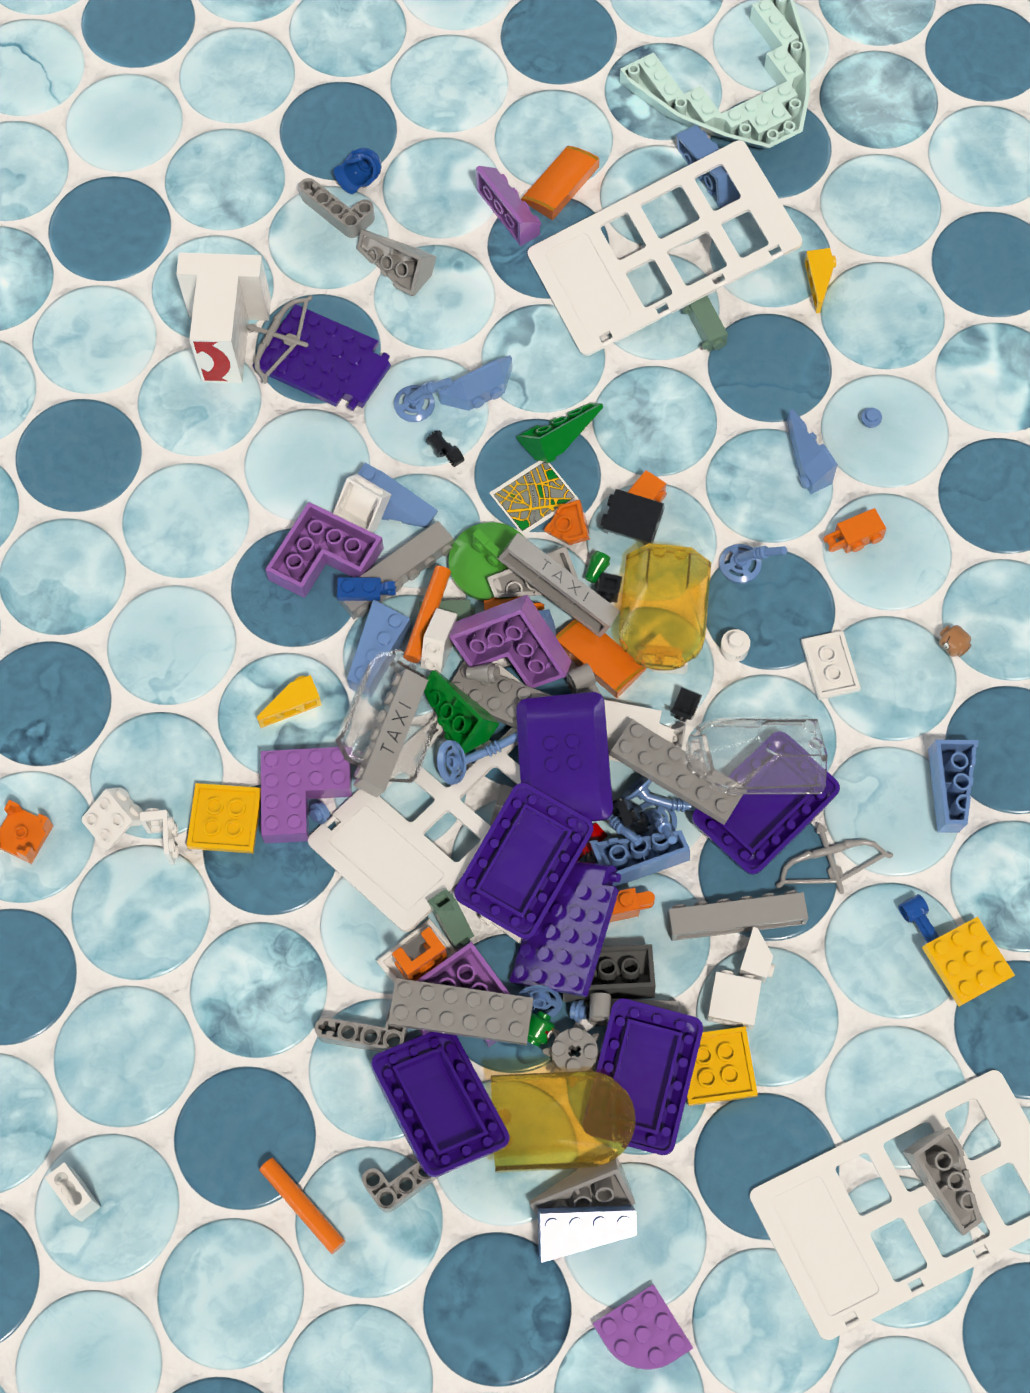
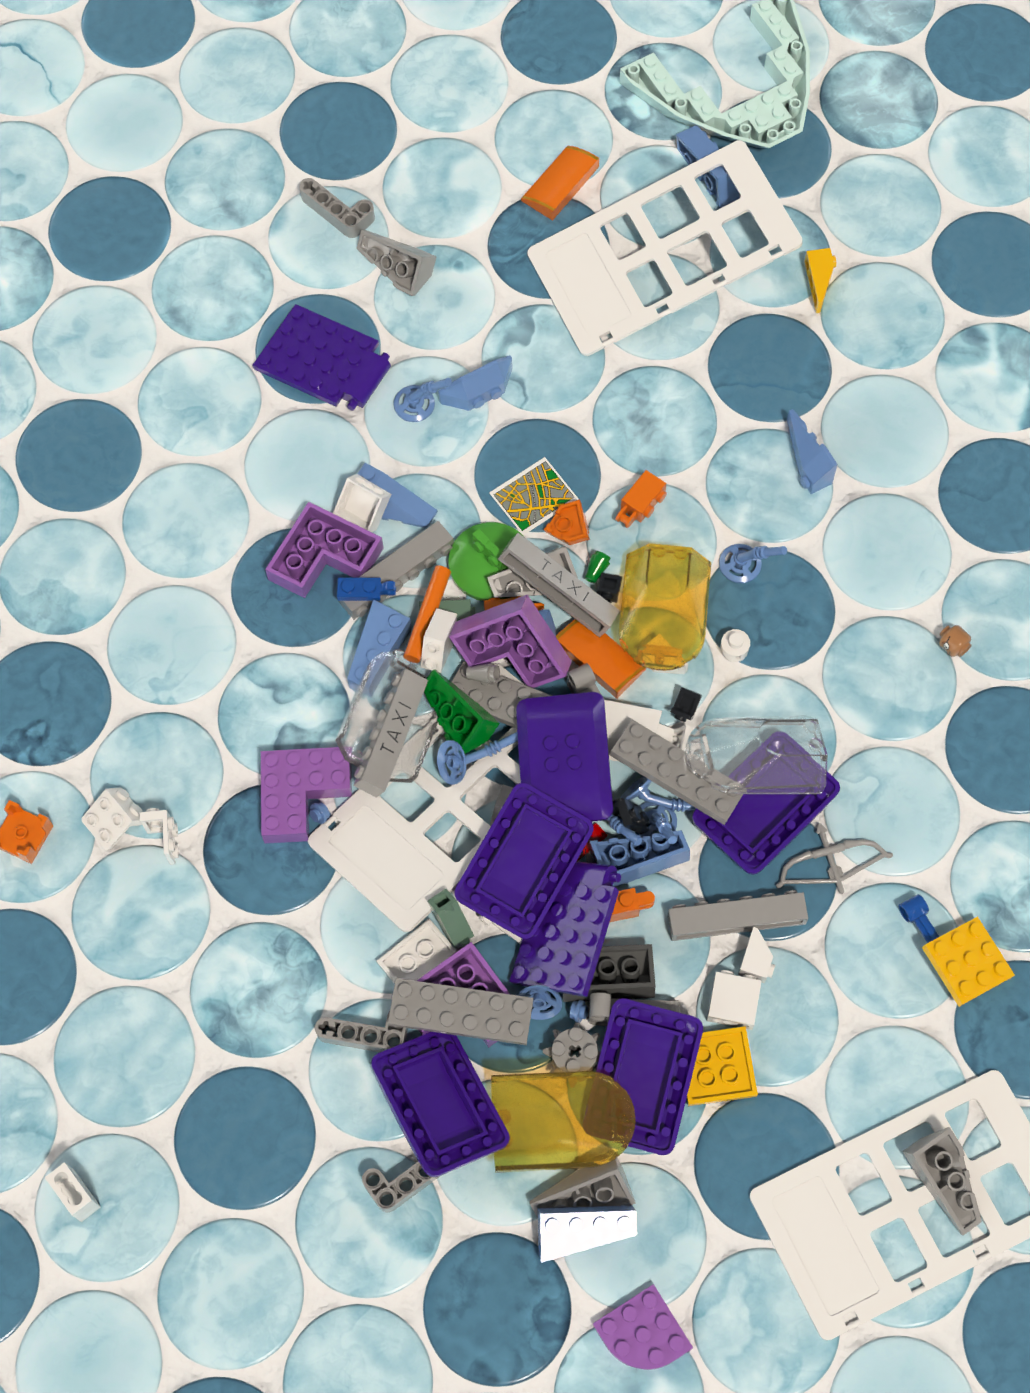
(221, 299): white piece -> none
(224, 818): yellow plate -> none
(289, 339): light grey piece -> none
(293, 699): yellow slope -> none
(302, 1205): orange piece -> none
(358, 170): blue helmet -> none
(424, 962): orange panel -> none
(443, 448): black connector -> none
(507, 205): medium lavender slope -> none
(540, 1028): green head -> none
(553, 439): green wedge -> none
(632, 516): black panel -> none
(707, 324): sand green brick -> none
(830, 665): white tile -> none
(857, 532): orange brick -> none
(871, 417): medium blue plate -> none
(952, 780): medium blue wedge -> none

